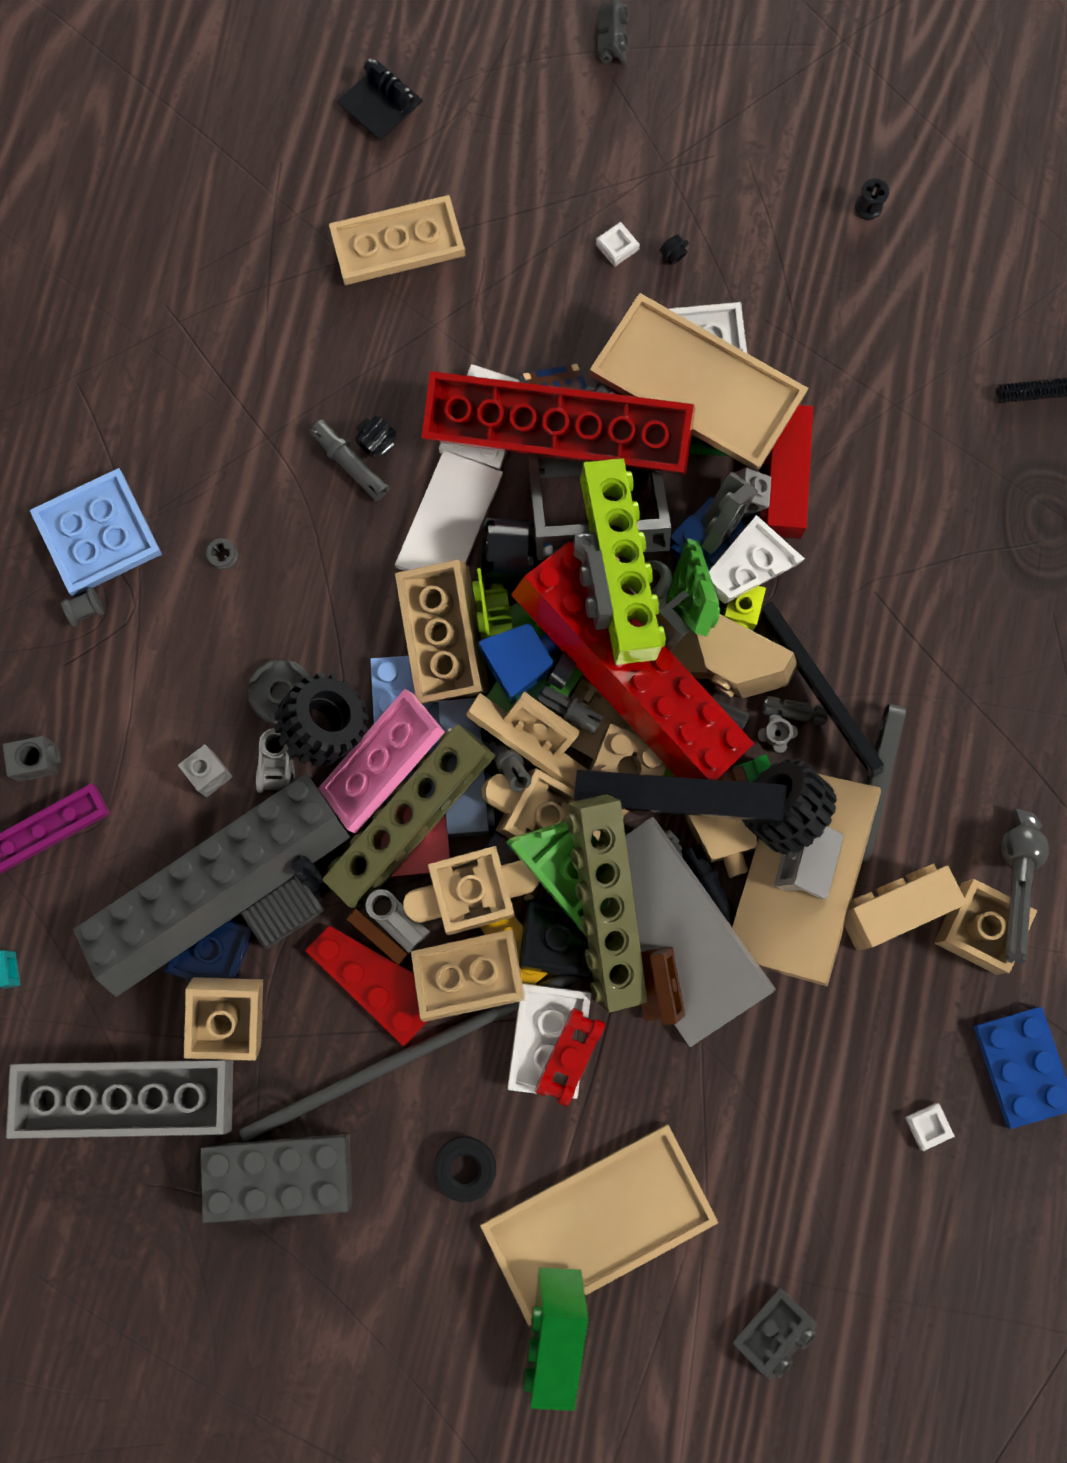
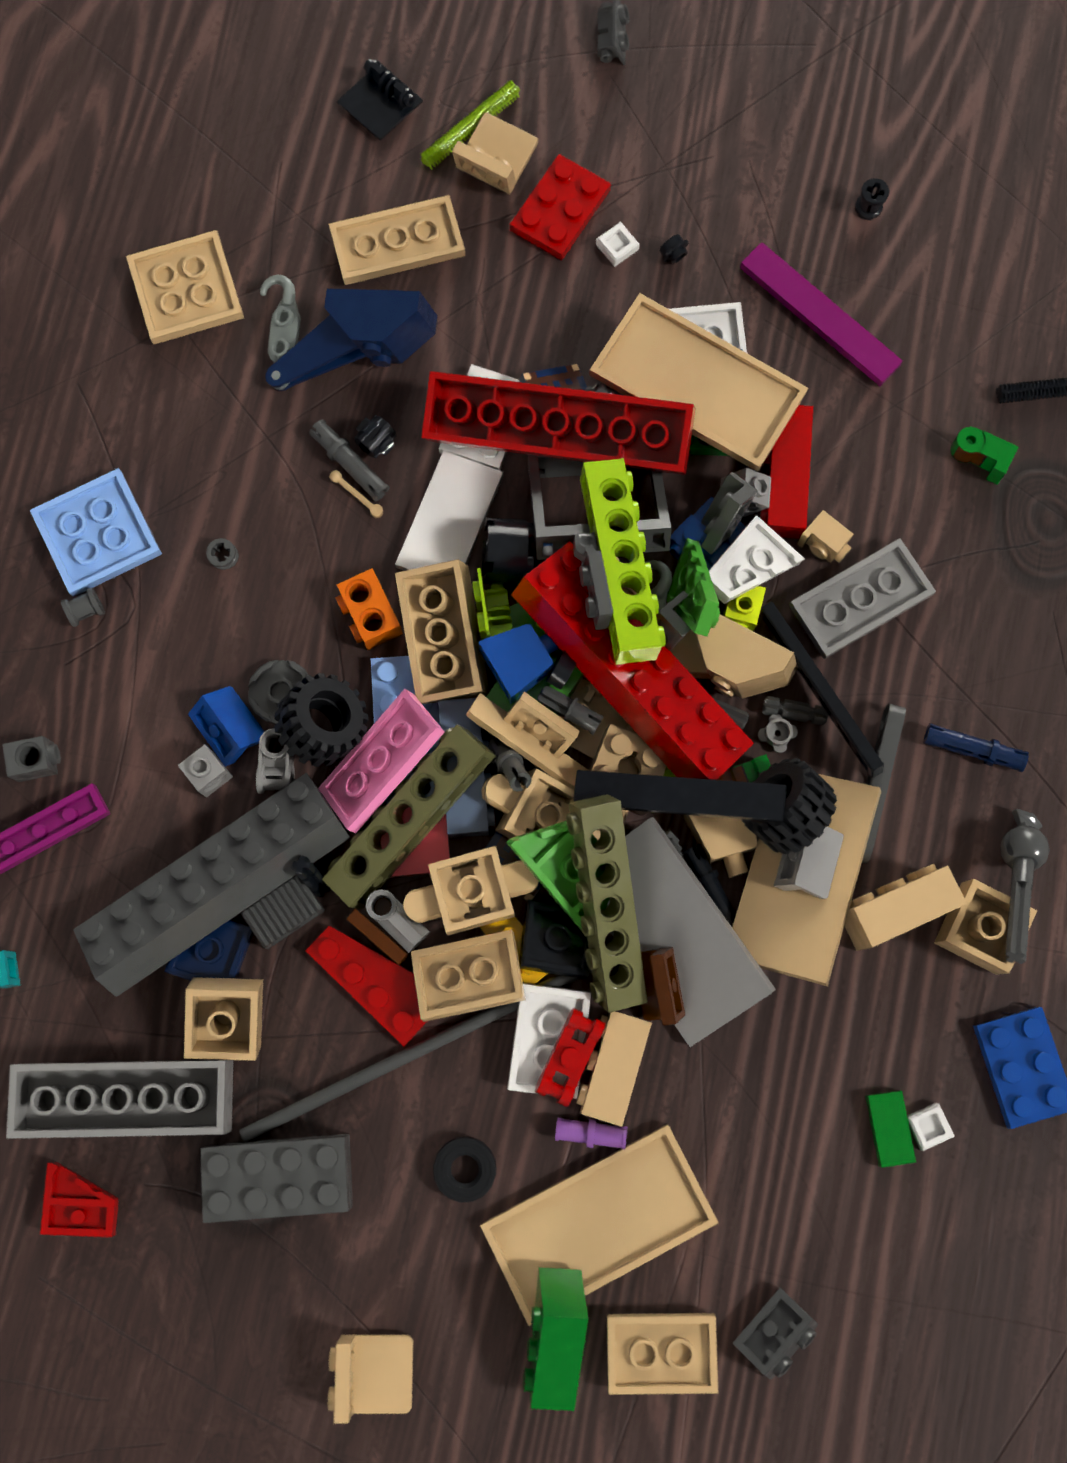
(76, 1205): none -> red wing
(184, 287): none -> tan plate
(226, 724): none -> blue panel
(361, 324): none -> dark blue slope
(371, 1375): none -> tan bracket
(374, 607): none -> orange brick
(375, 509): none -> tan hinge
(469, 124): none -> lime axle
(495, 152): none -> tan bracket
(560, 207): none -> red plate
(591, 1133): none -> medium lavender pin
(614, 1068): none -> tan brick
(662, 1353): none -> tan plate
(821, 314): none -> magenta tile
(827, 538): none -> tan brick
(862, 598): none -> light grey plate
(890, 1128): none -> green tile
(984, 451): none -> green leg
(989, 751): none -> dark blue pin

